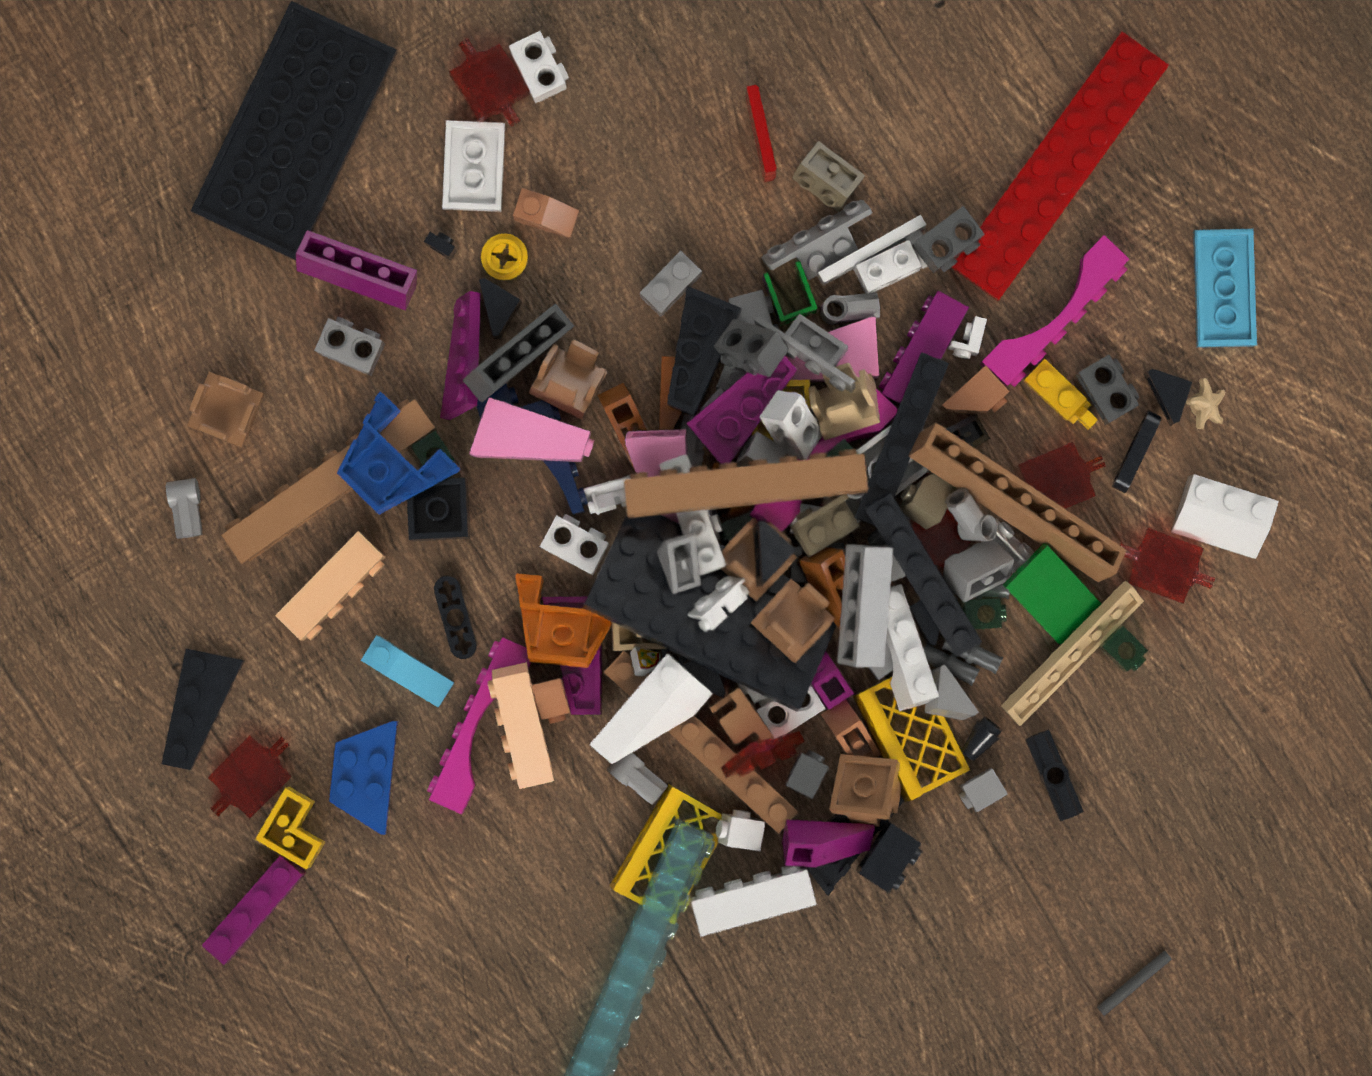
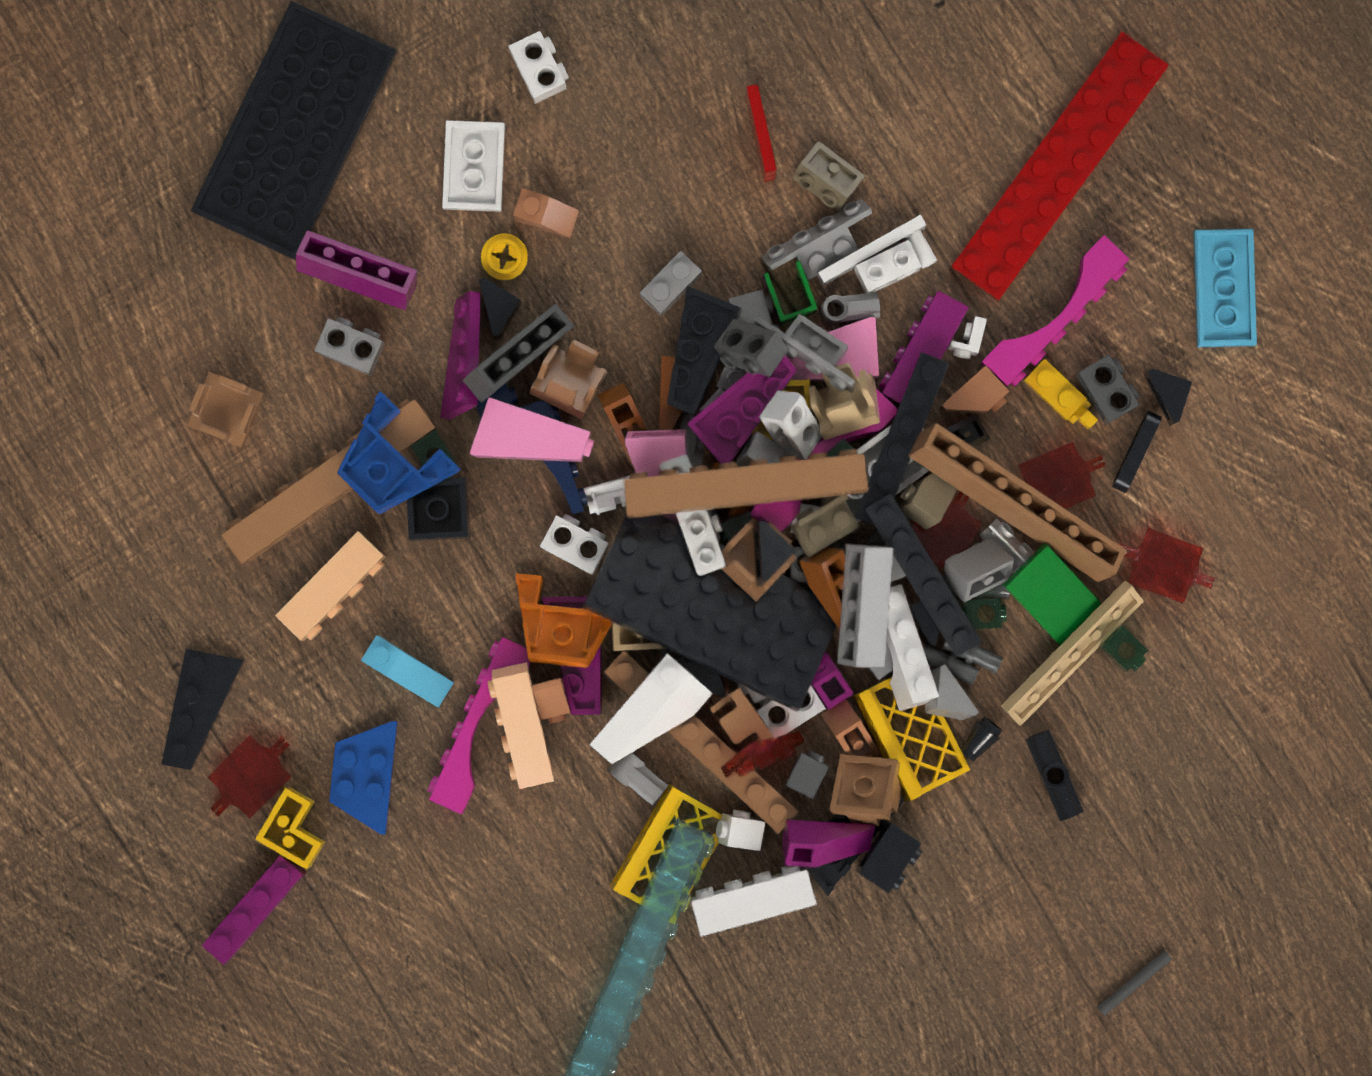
(184, 498): light grey piece -> none
(440, 598): black beam -> none
(441, 244): black plate -> none
(489, 82): clear red plate -> none
(644, 660): tile -> none
(680, 562): light grey slope -> none
(728, 593): white hinge -> none
(794, 619): medium nougat panel -> none
(945, 236): dark grey brick -> none
(971, 520): light grey piece -> none
(982, 790): light grey brick -> none
(1205, 404): tan animal -> none
(1224, 516): white slope -> none

